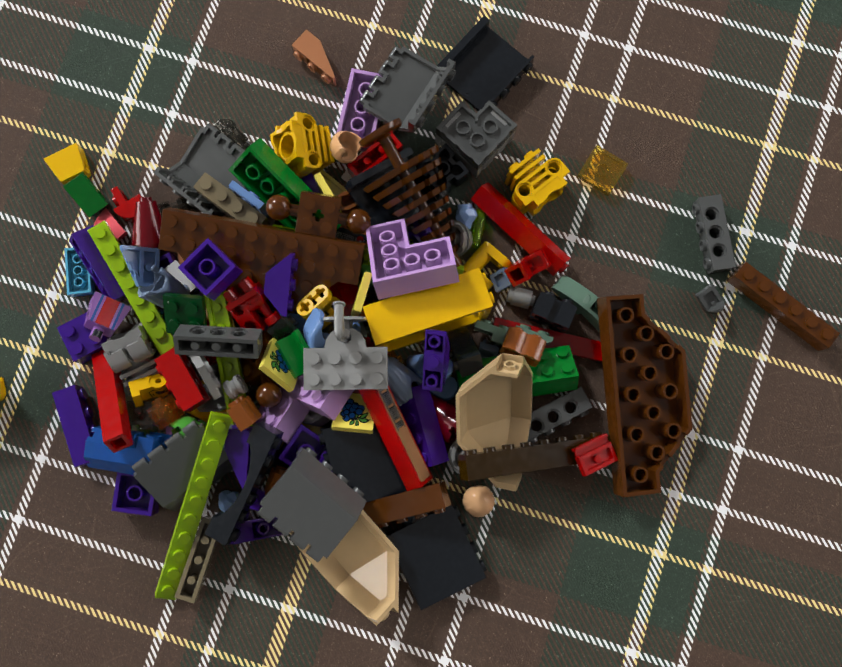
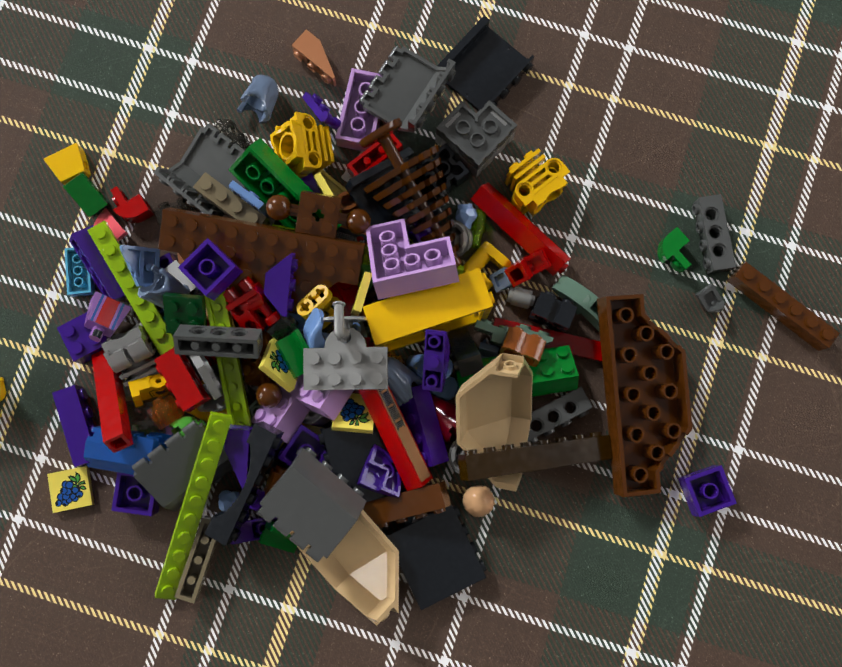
(70, 489): none -> light yellow tile
(146, 223): dark red cone -> none
(235, 387): light grey wheel -> none
(243, 412): dark orange brick -> none
(260, 97): none -> sand blue hair
(274, 538): none -> green panel
(321, 110): none -> dark purple plate
(345, 146): light nougat hair -> none
(379, 474): none -> dark purple brick
(594, 454): red plate -> none
(602, 170): clear yellow plate -> none
(669, 250): none -> green brick
(707, 490): none -> dark purple brick

